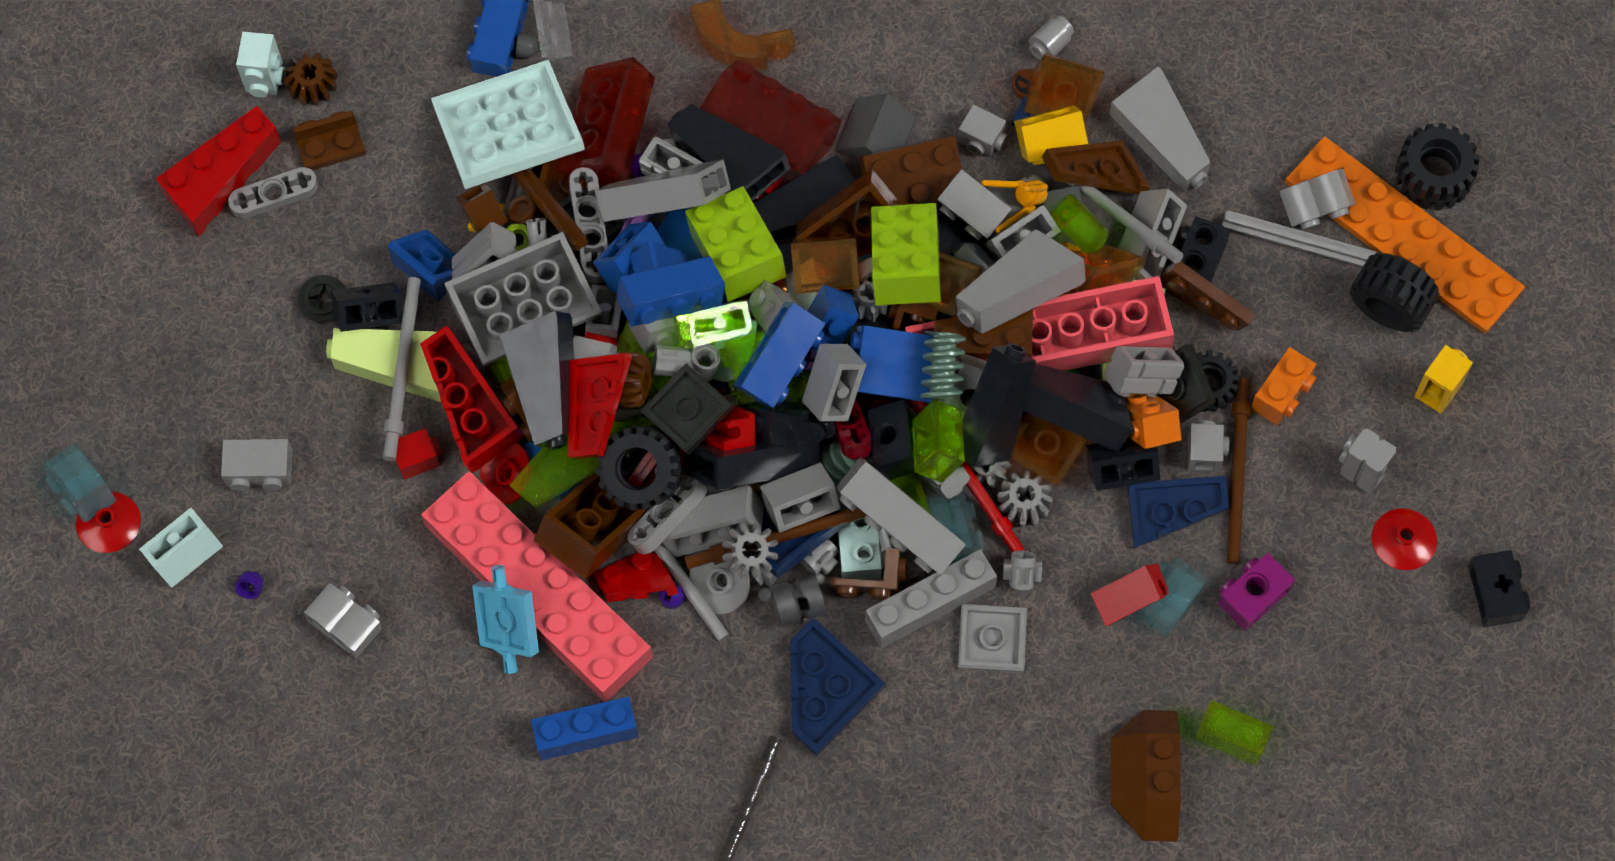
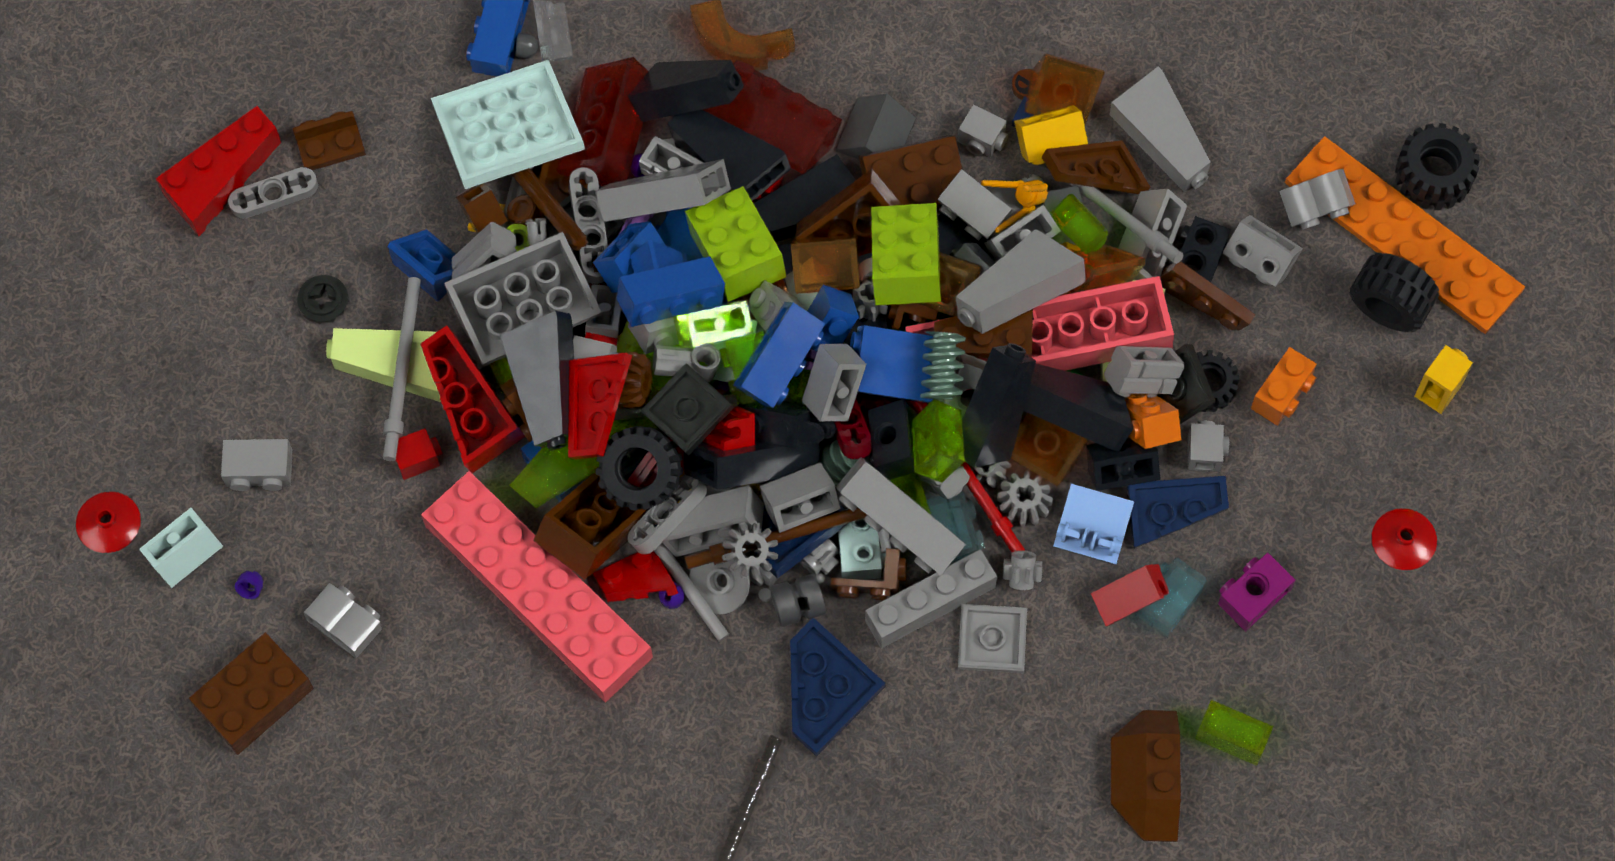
(79, 483): clear light blue brick -> none
(251, 693): none -> reddish brown brick
(260, 64): light aqua brick -> none
(322, 80): reddish brown gear -> none
(367, 306): black brick -> none
(502, 472): red dish -> none
(505, 619): medium azure plate -> none
(584, 728): blue brick -> none
(685, 87): none -> black slope
(1051, 37): light grey brick -> none
(1093, 523): none -> light blue hinge
(1241, 412): reddish brown bar -> none
(1262, 251): none -> light grey brick
(1296, 238): light grey axle -> none
(1366, 459): light grey brick -> none
(1493, 604): black brick -> none

